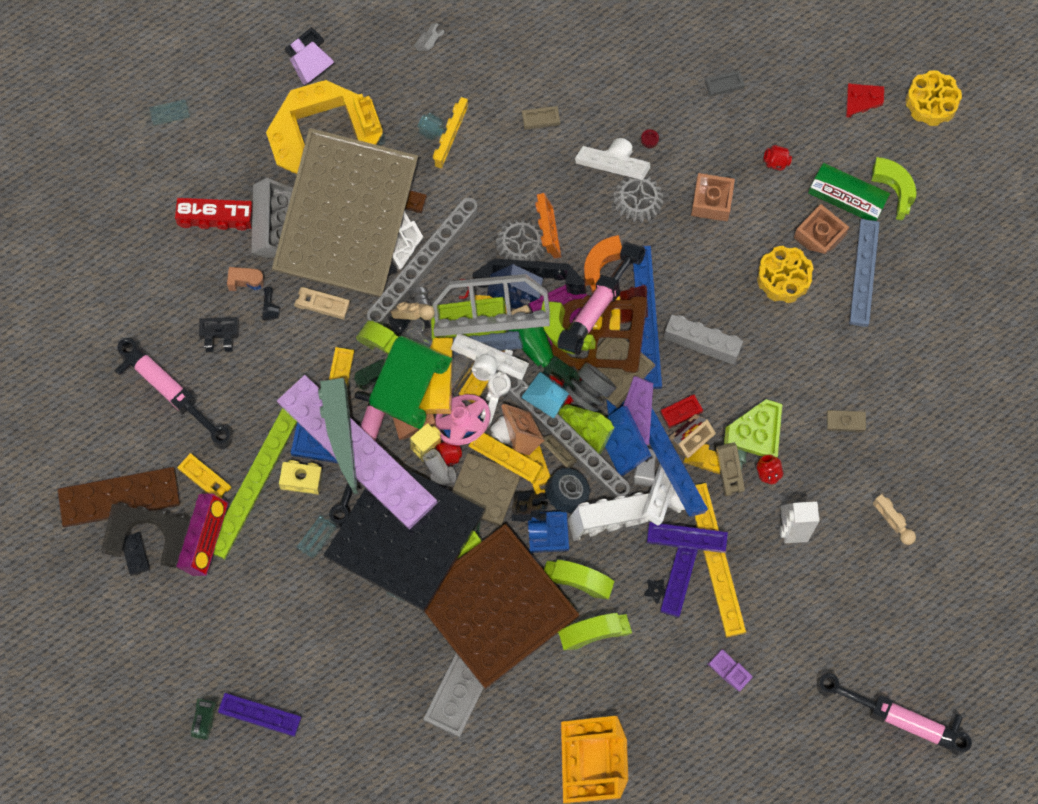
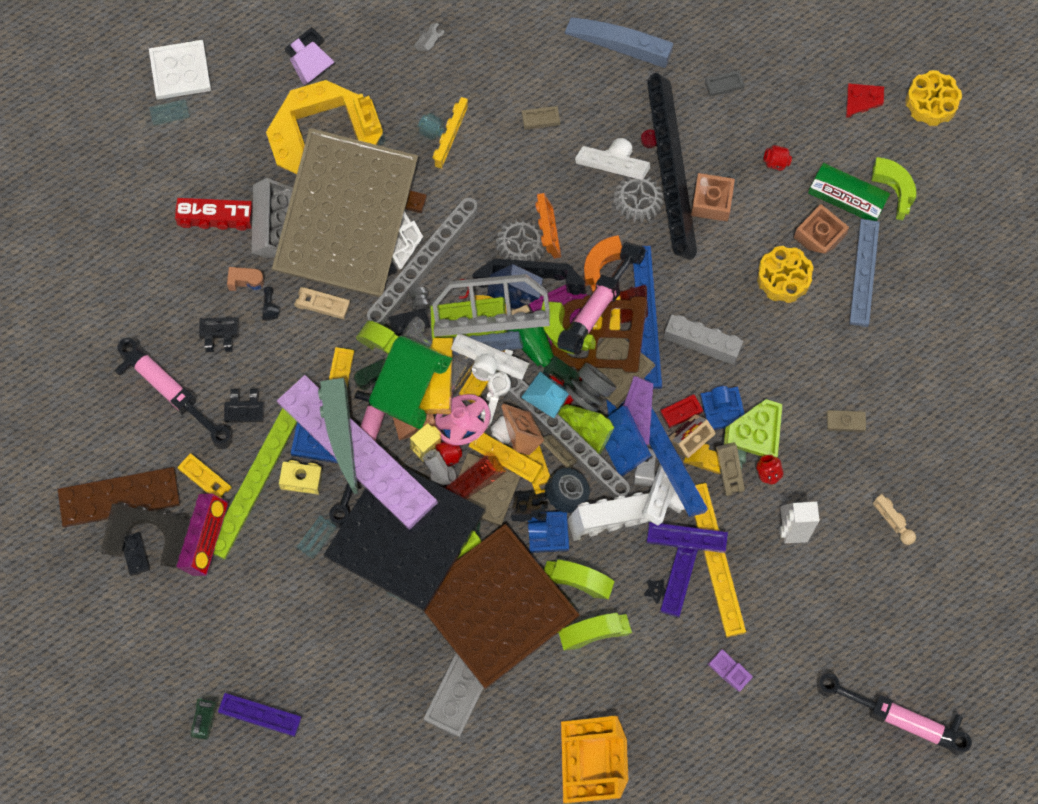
(179, 69): none -> white plate
(243, 411): none -> black plate
(413, 311): tan plate -> none
(477, 477): none -> clear red slope
(622, 40): none -> sand blue slope
(672, 167): none -> black beam
(722, 406): none -> blue plate

